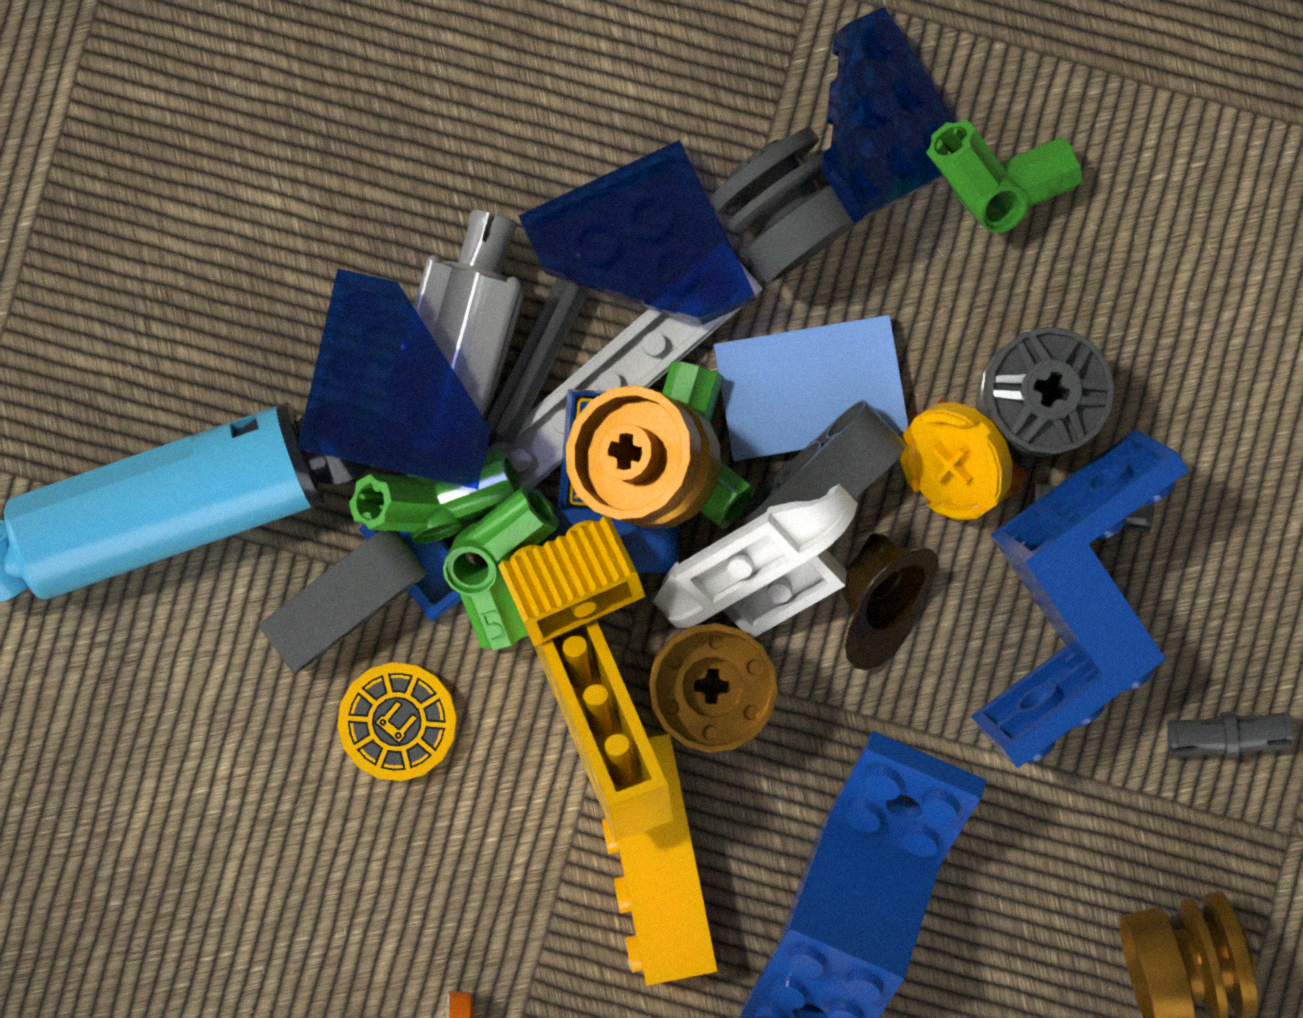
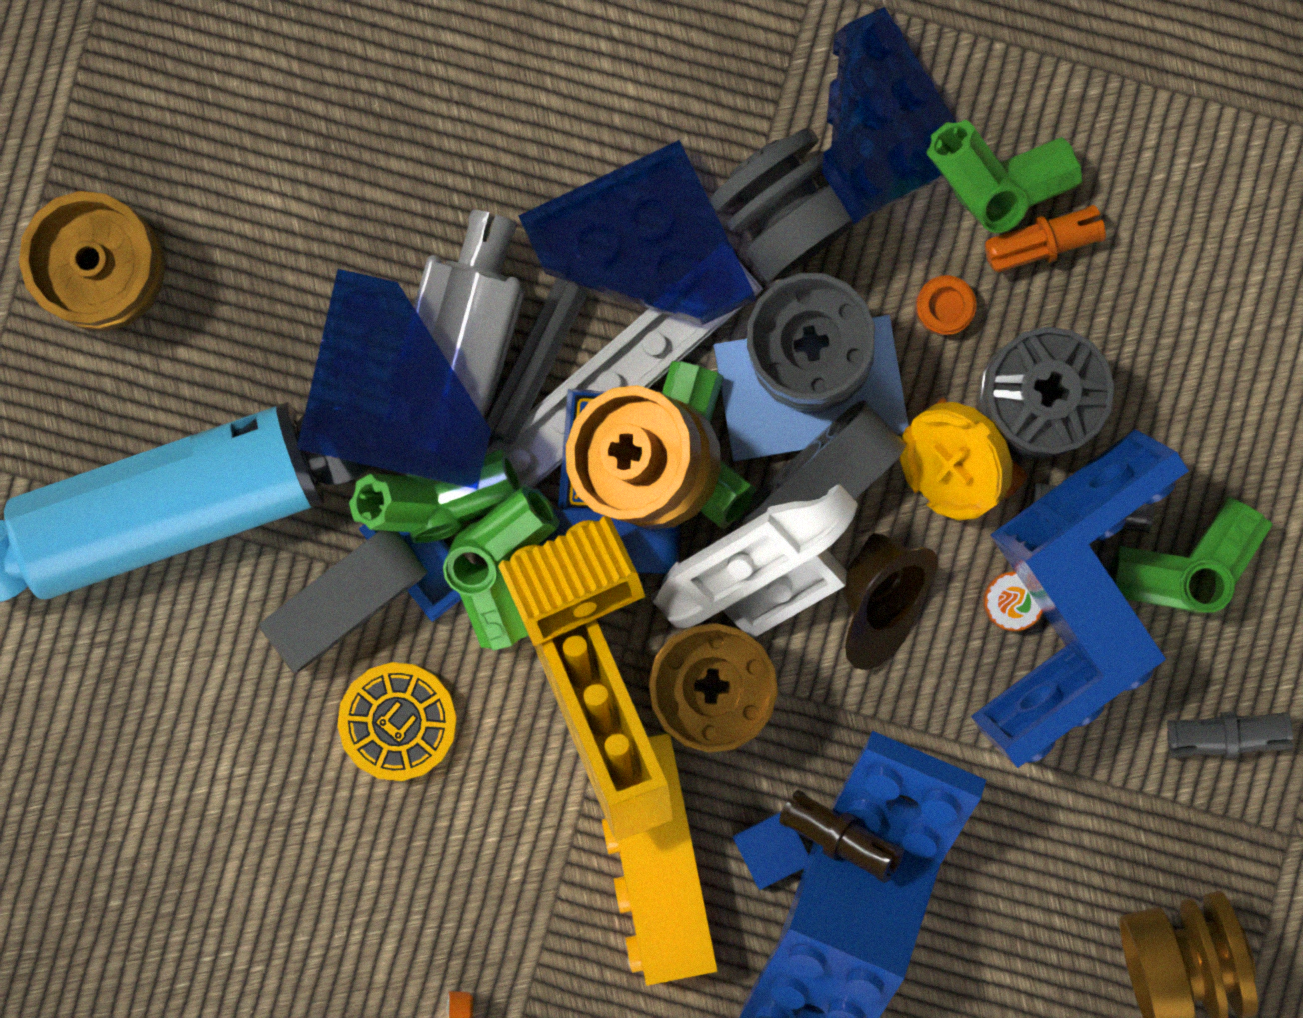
(66, 237): none -> pearl gold wheel
(771, 850): none -> blue tile
(803, 307): none -> dark grey wheel
(841, 836): none -> dark brown pin
(945, 305): none -> orange tile
(1010, 603): none -> tile
(1045, 239): none -> orange axle
(1221, 552): none -> bright green piece

